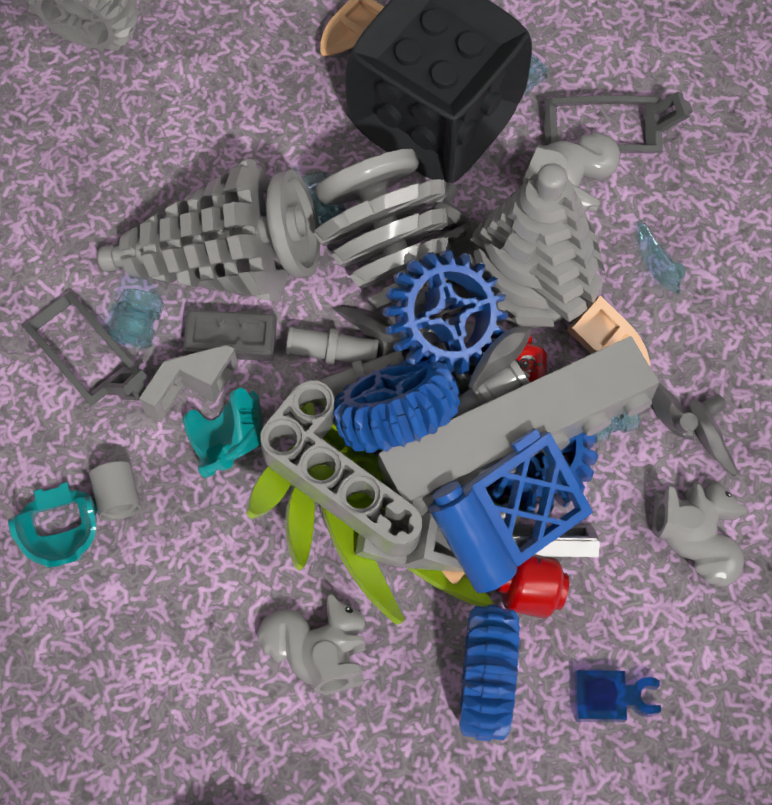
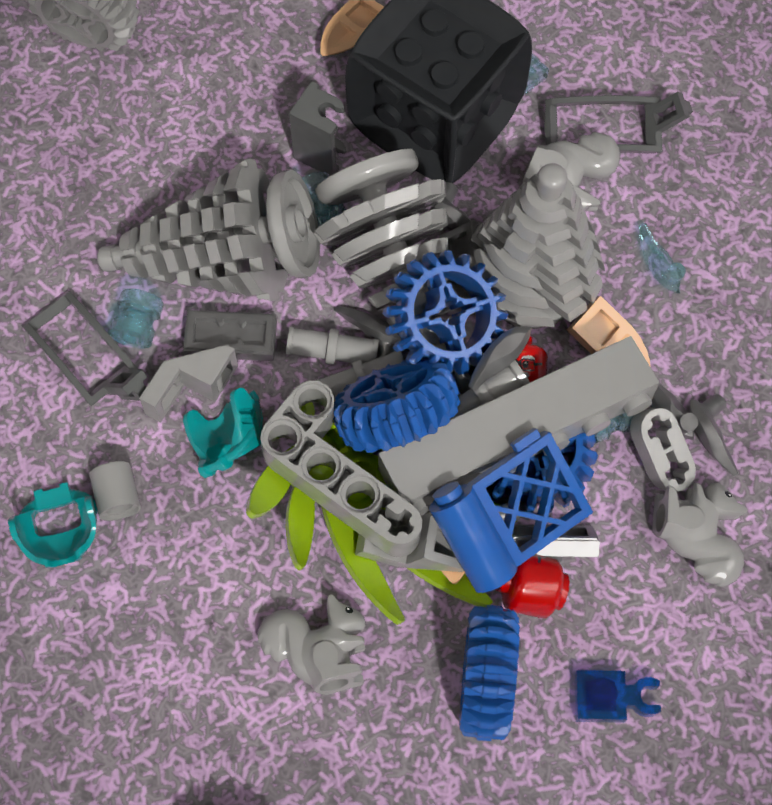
(314, 133): none -> dark grey hinge
(665, 448): none -> light grey beam

